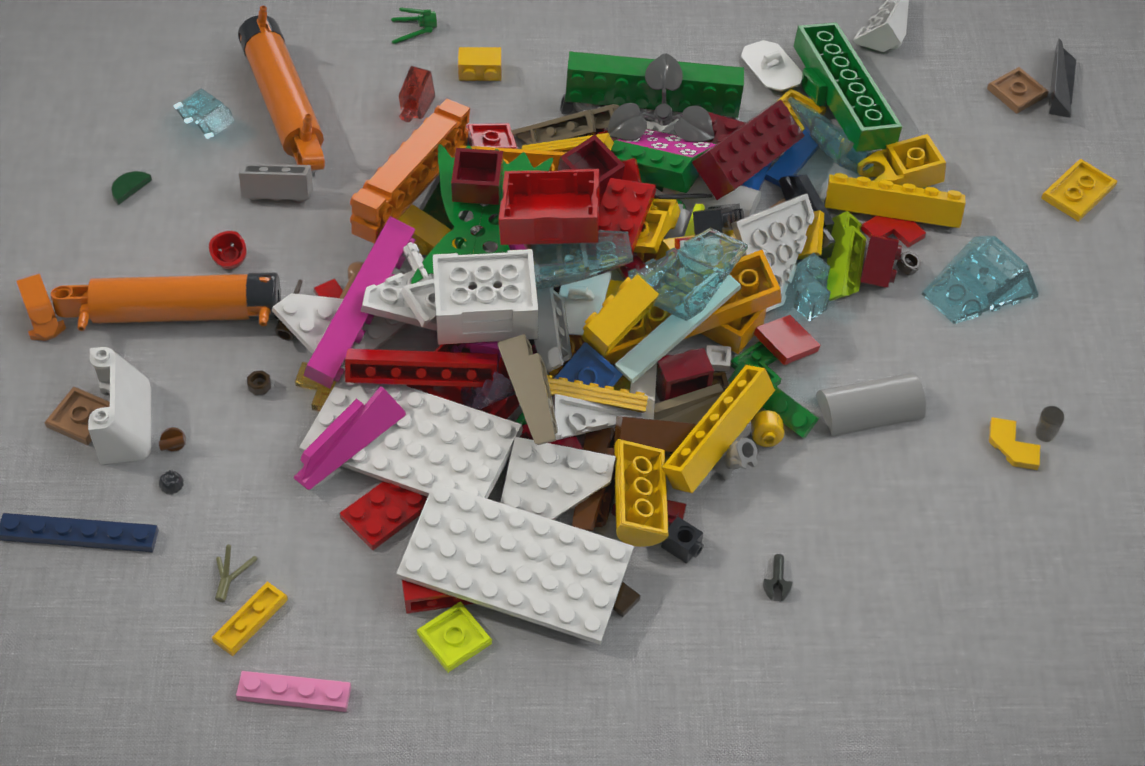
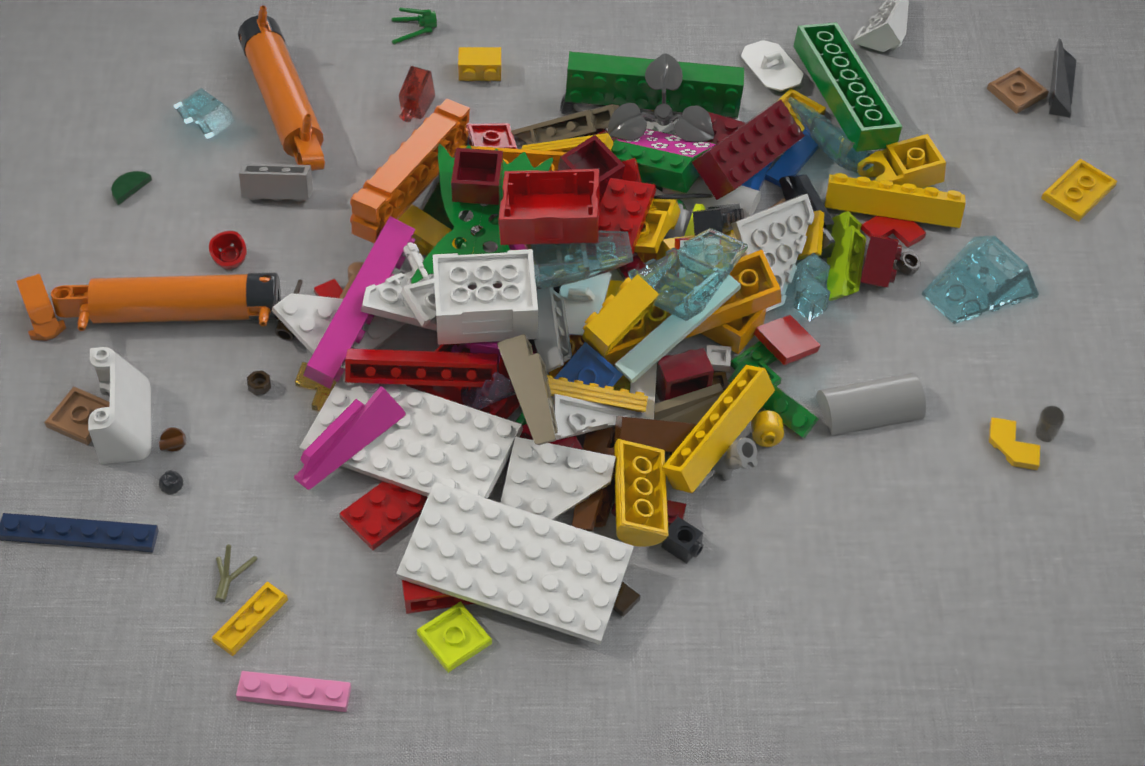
(770, 584): pearl dark grey bar -> none
(814, 86): green tile -> none

